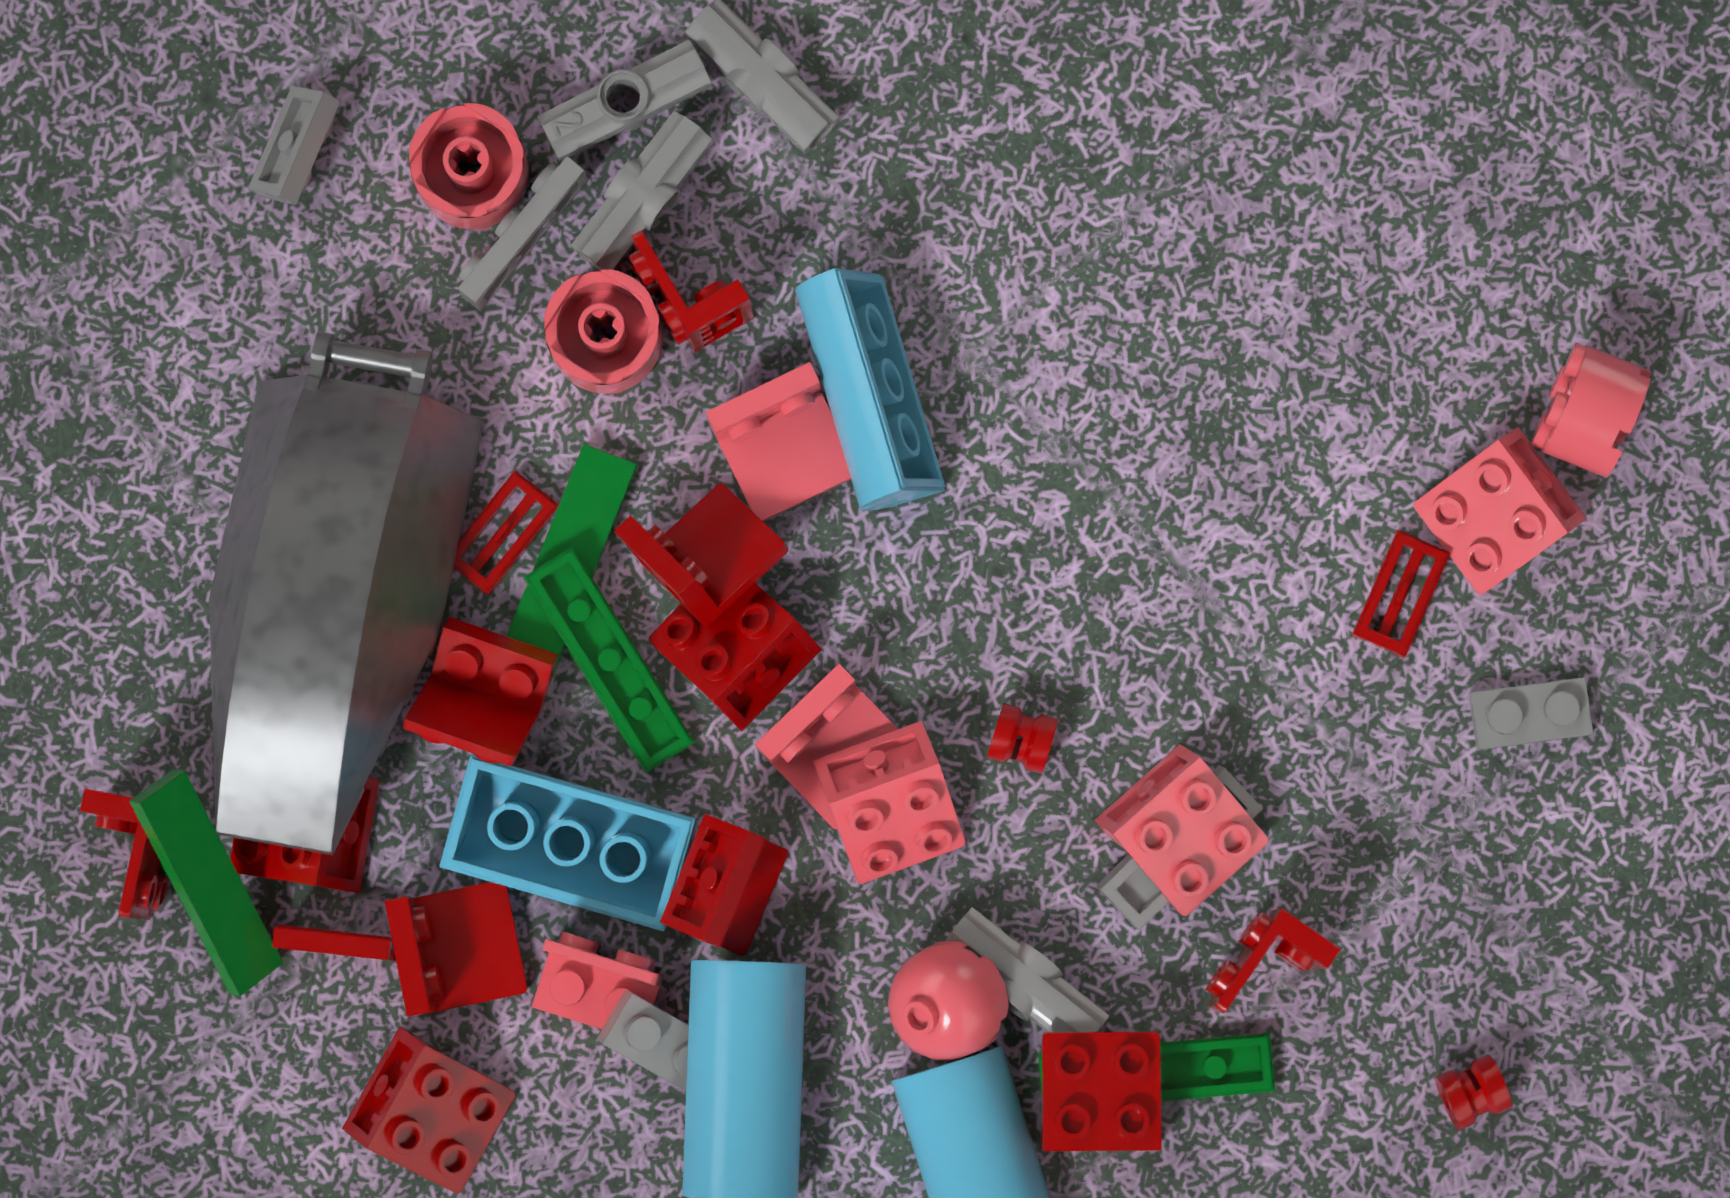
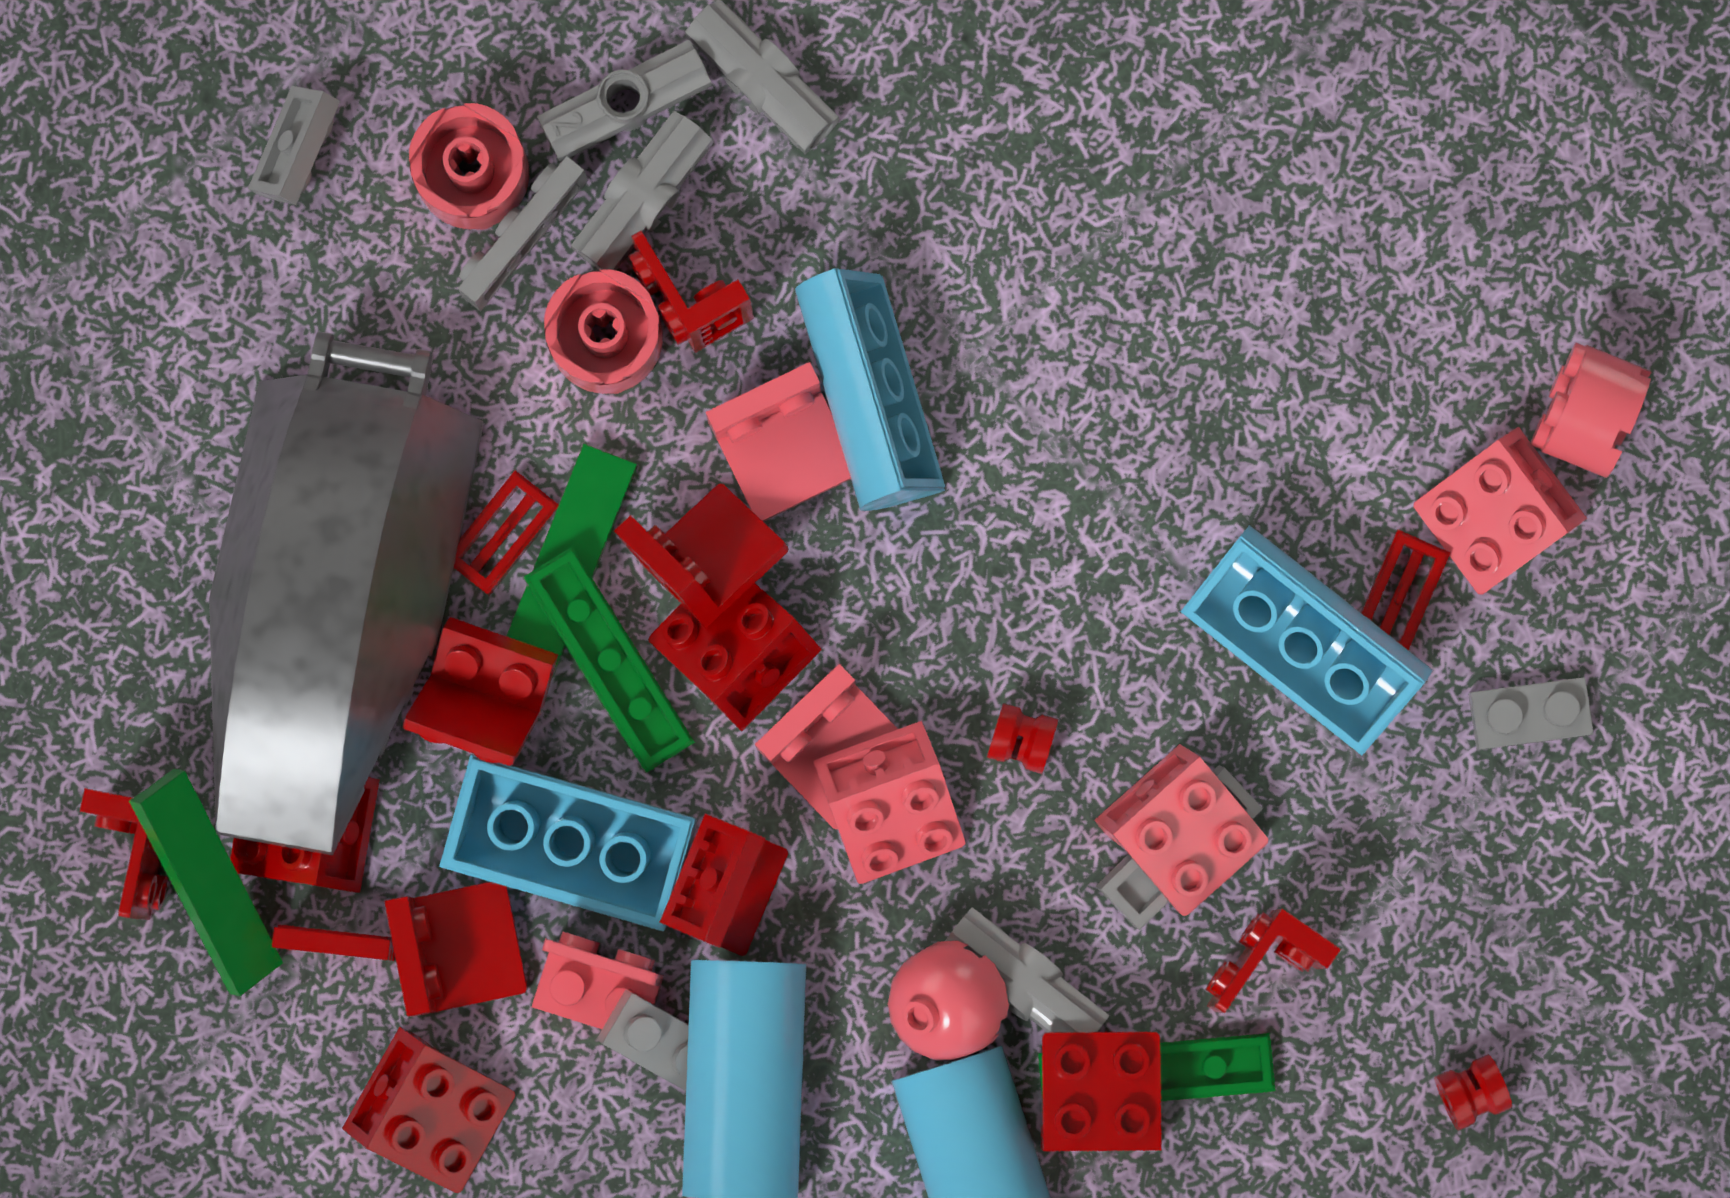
(1306, 640): none -> medium azure brick

